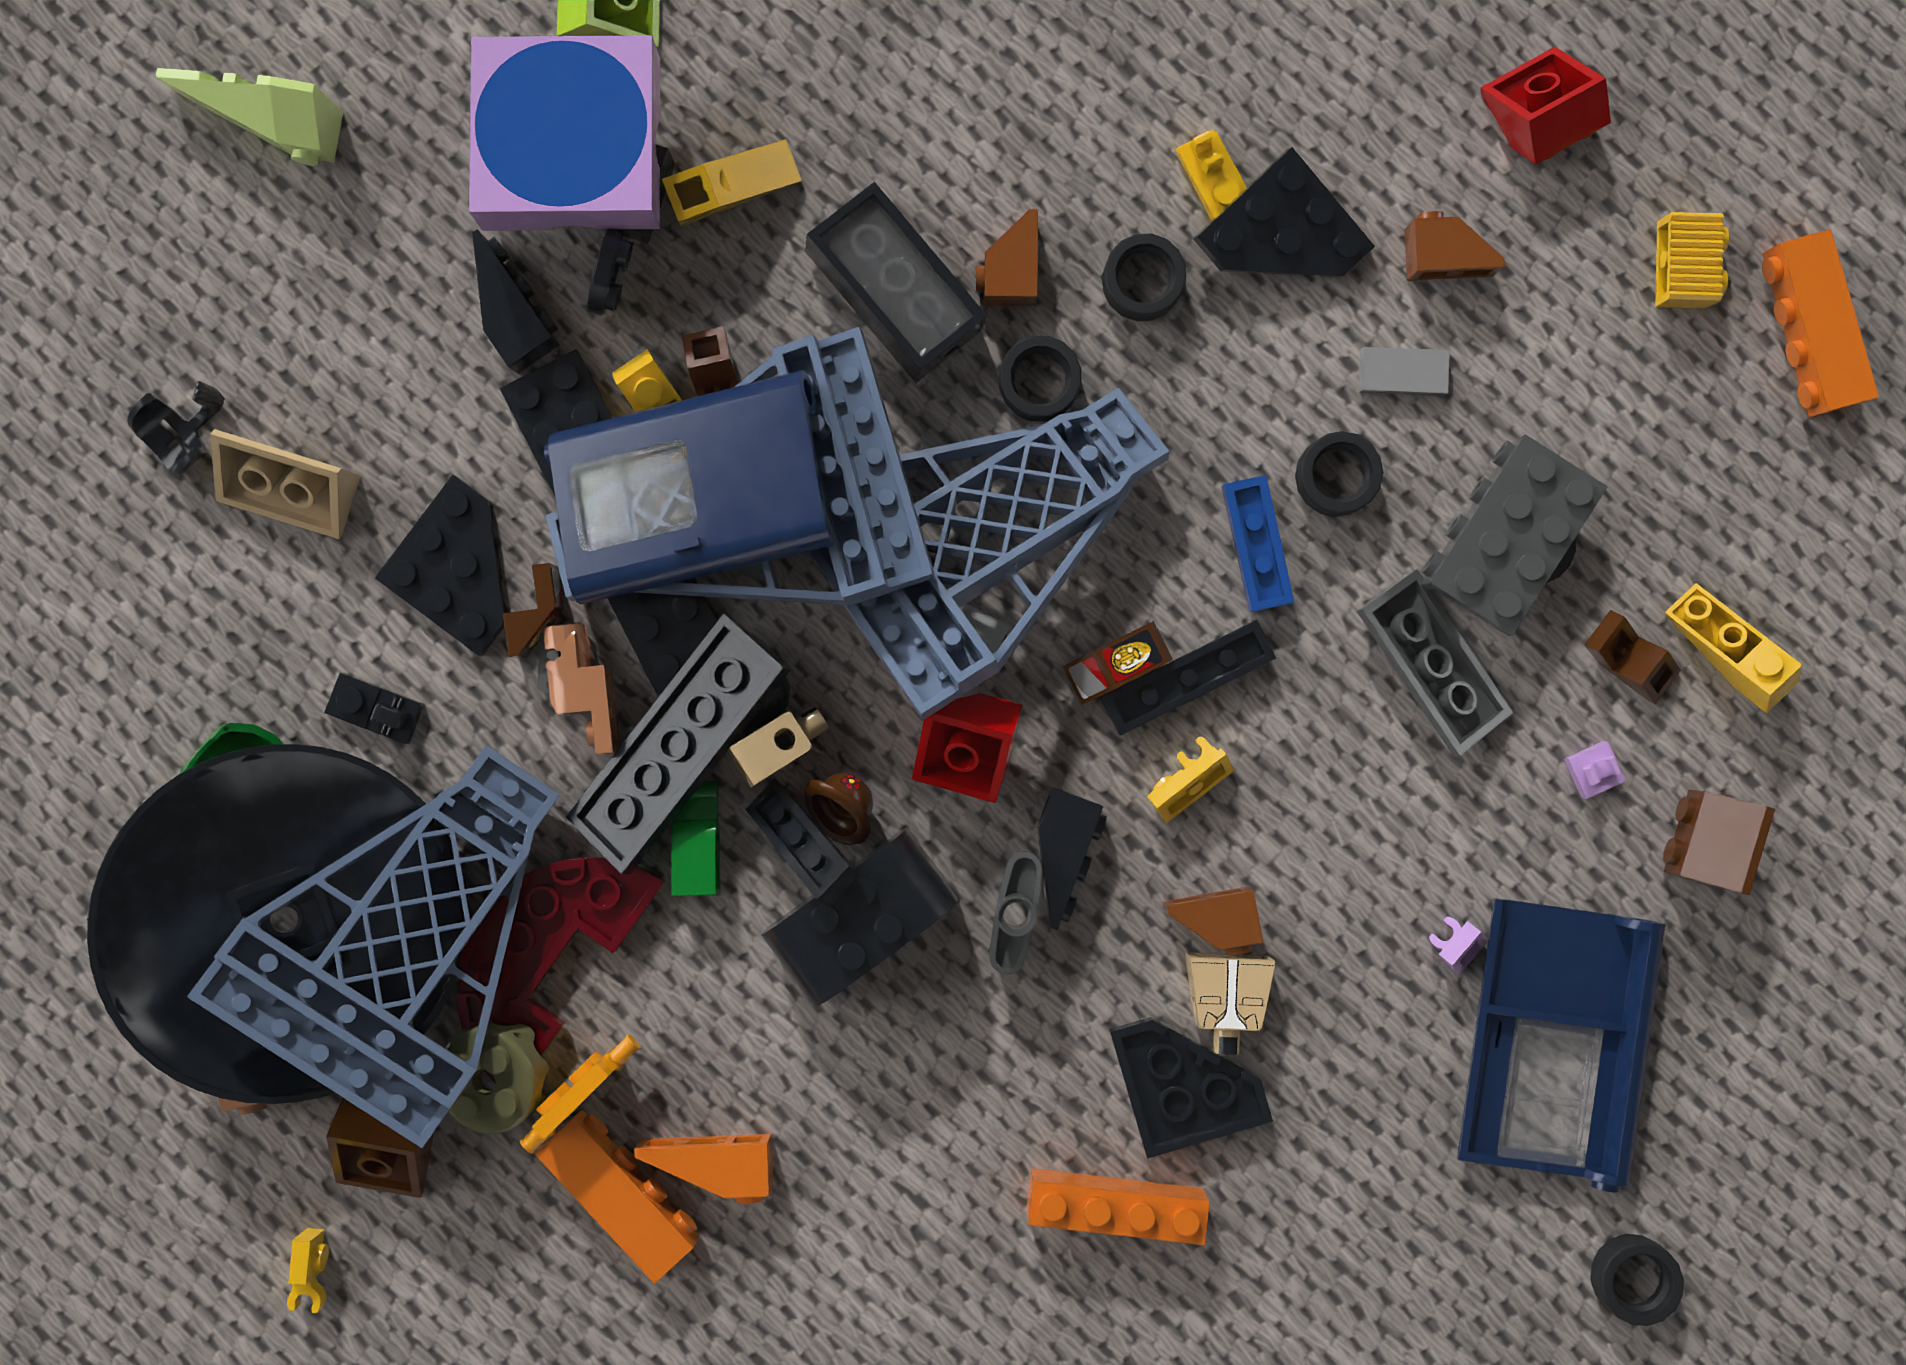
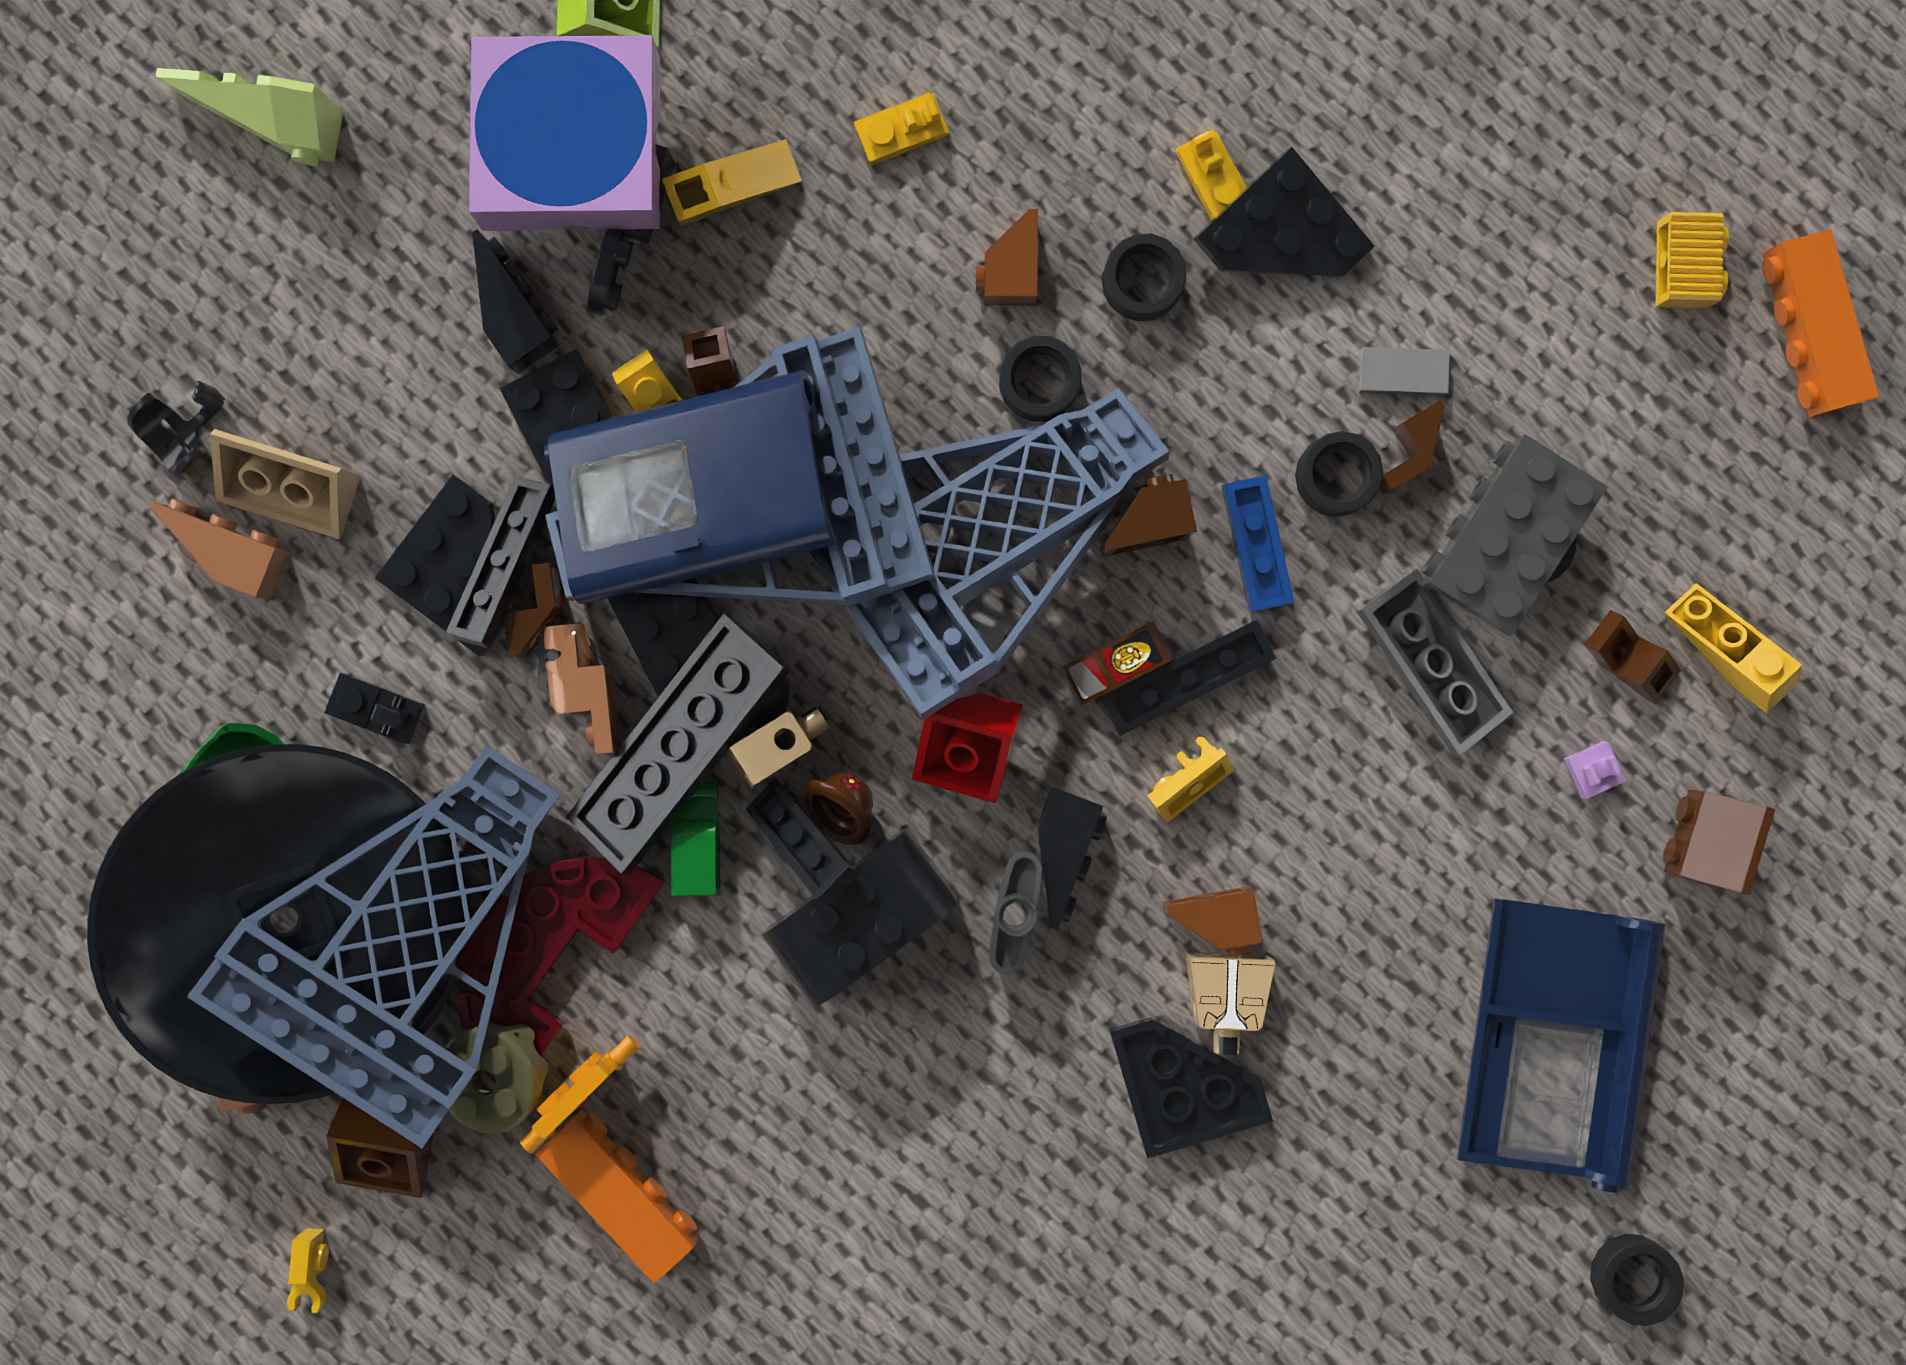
(229, 557): none -> nougat slope
(502, 562): none -> plate
(720, 1164): orange slope -> none
(895, 282): brick -> none
(901, 128): none -> yellow plate
(1117, 1206): orange brick -> none
(1154, 517): none -> reddish brown slope
(1419, 440): none -> reddish brown slope
(1447, 249): dark orange slope -> none
(1462, 947): lavender tile -> none
(1548, 104): red slope -> none

